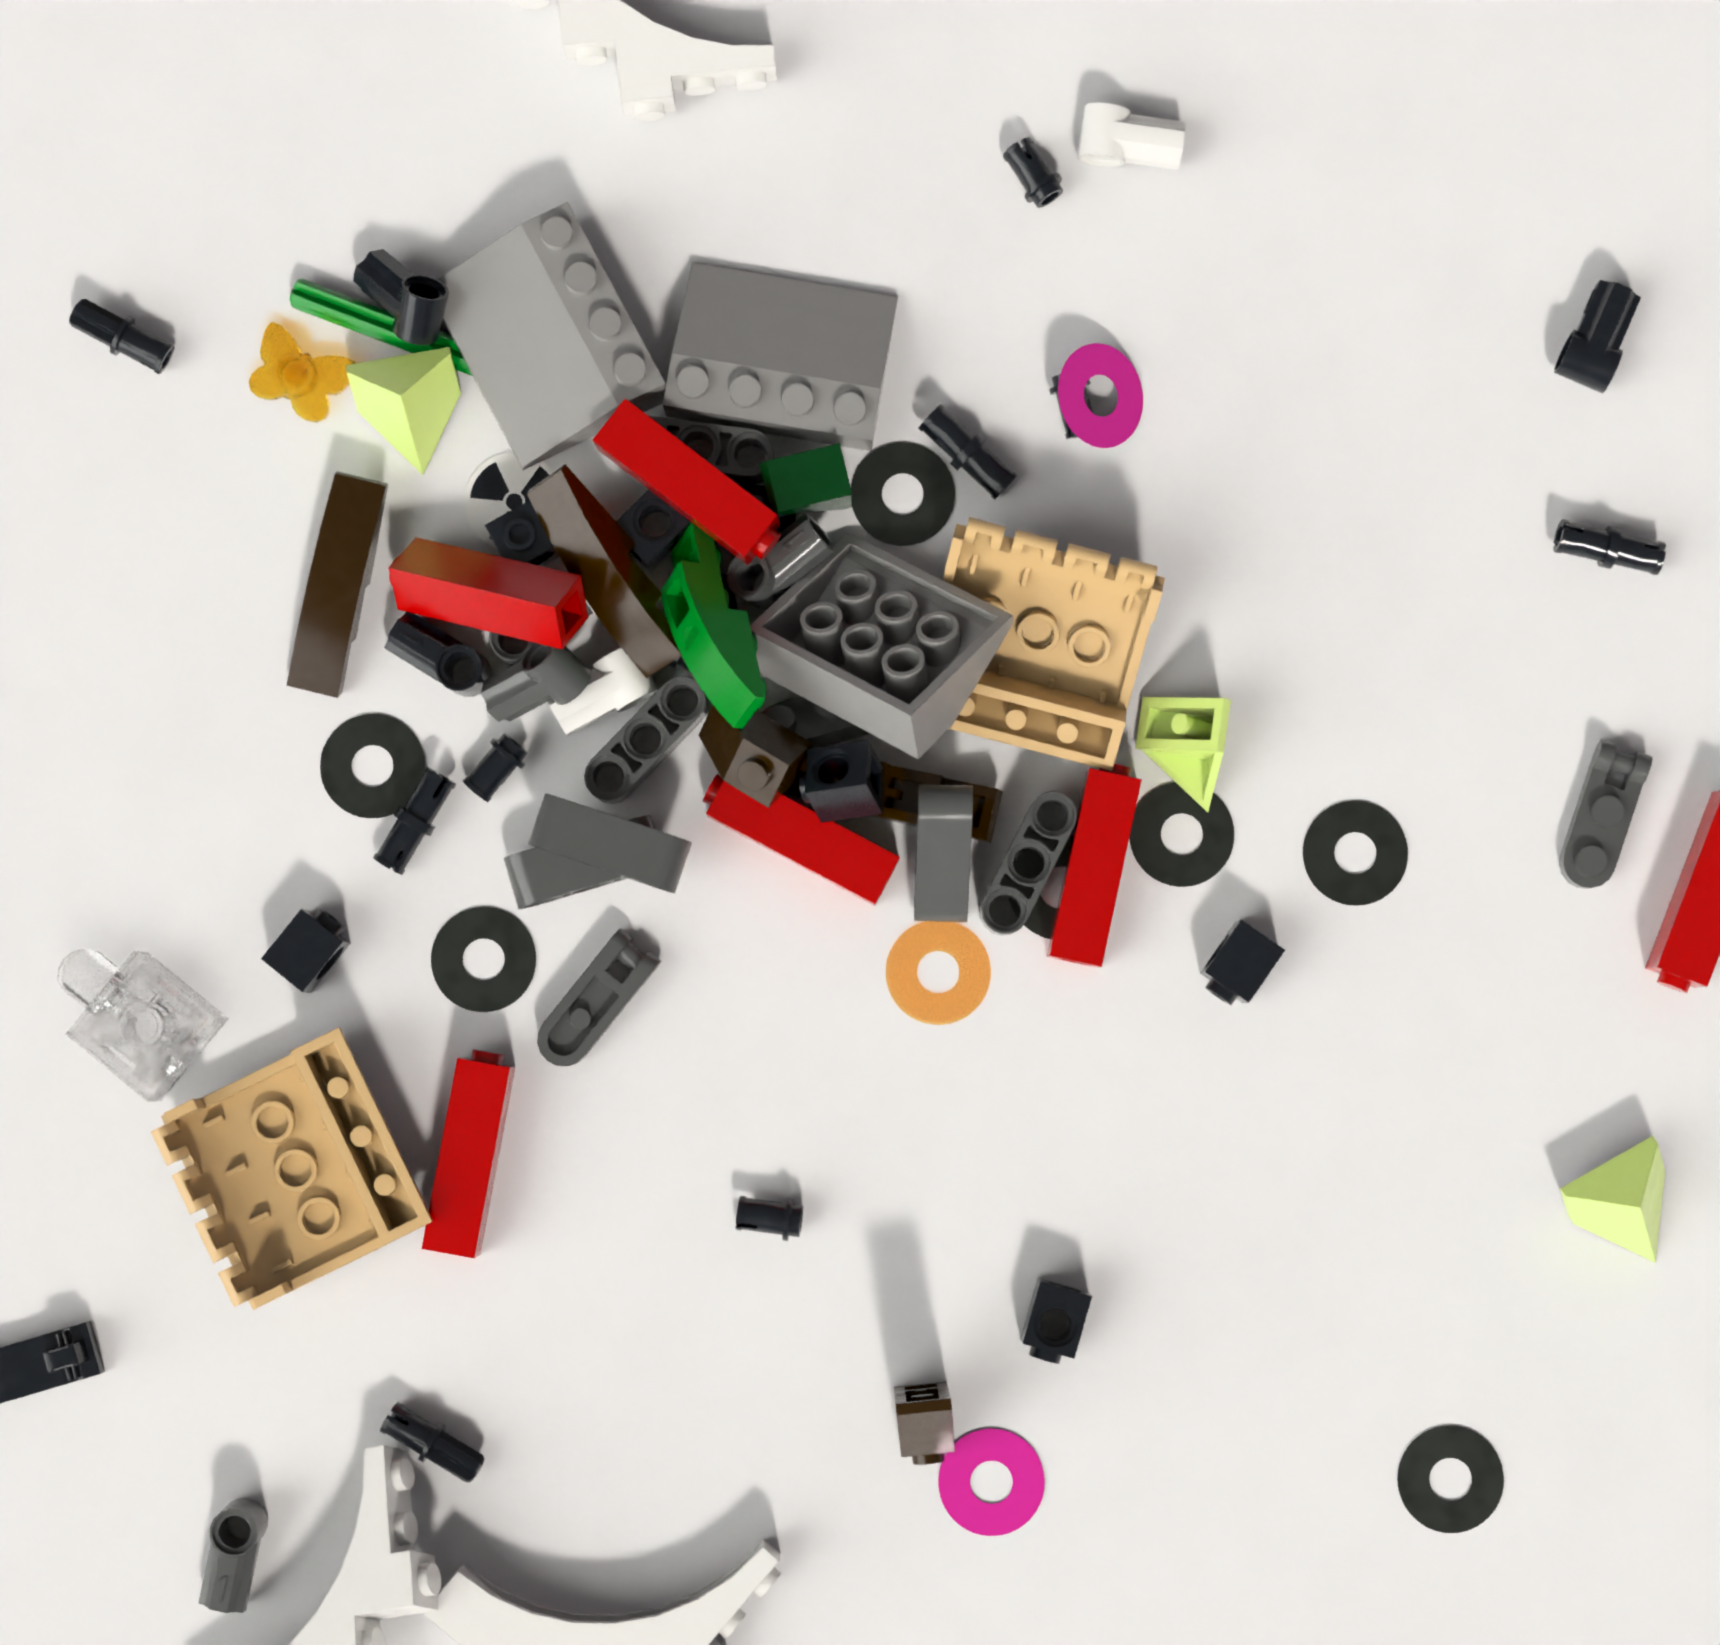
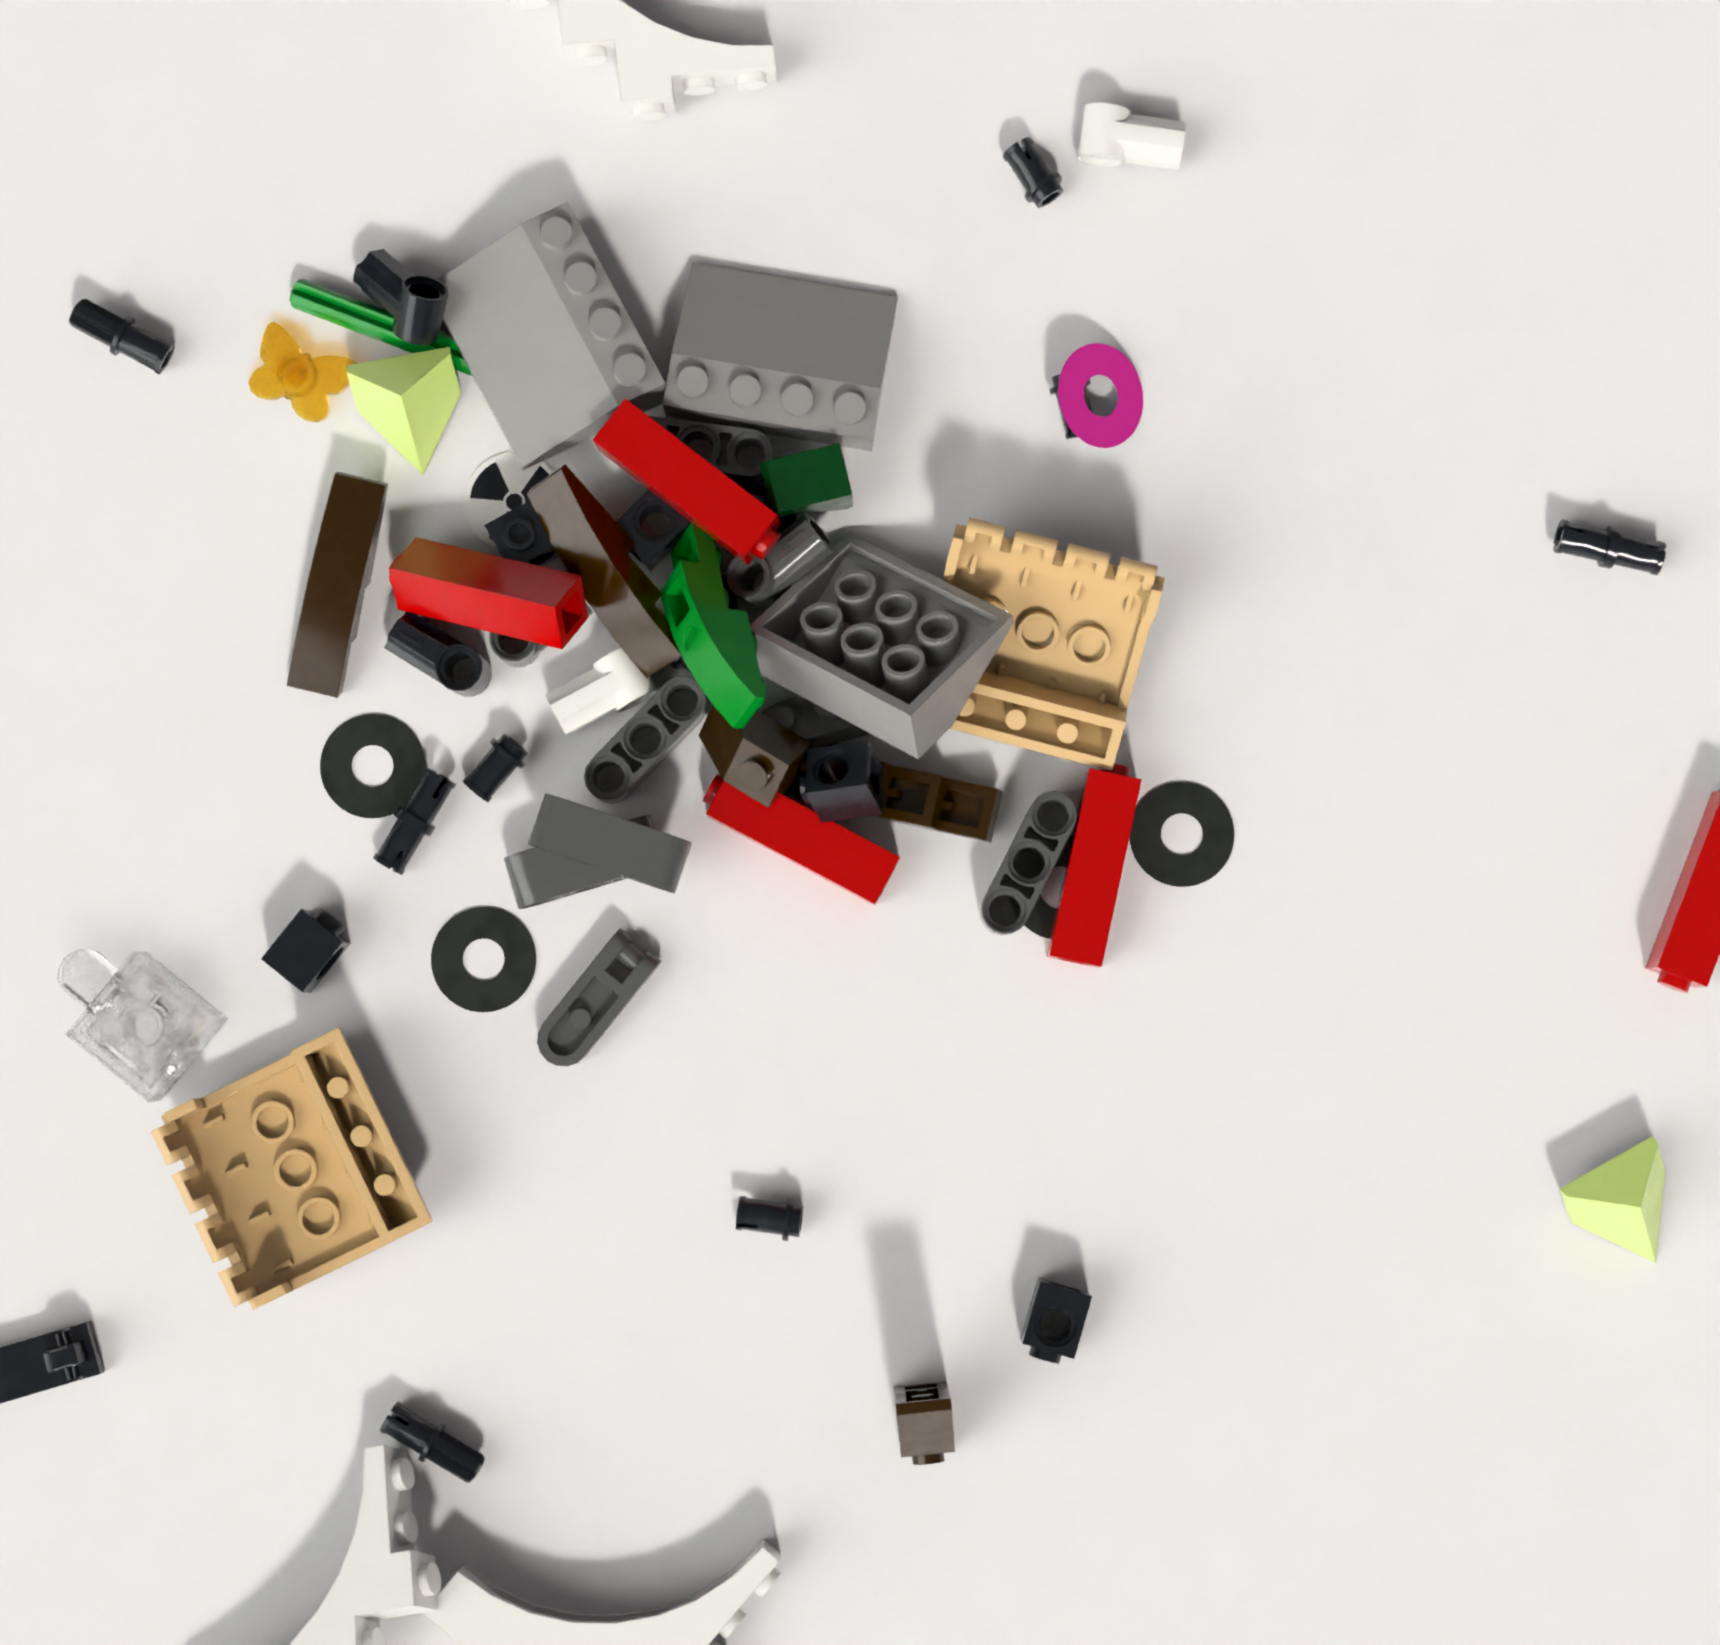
(232, 1558): dark grey piece -> none
(469, 1154): red brick -> none
(538, 678): dark grey piece -> none
(911, 460): pearl dark grey piece -> none
(943, 852): dark grey beam -> none
(946, 1006): clear orange piece -> none
(967, 451): black pin -> none
(1016, 1507): dark pink piece -> none
(1185, 740): yellowish green slope -> none
(1240, 963): black brick -> none
(1348, 887): pearl dark grey piece -> none
(1485, 1471): pearl dark grey piece -> none
(1593, 349): black piece -> none
(1602, 816): dark grey plate -> none

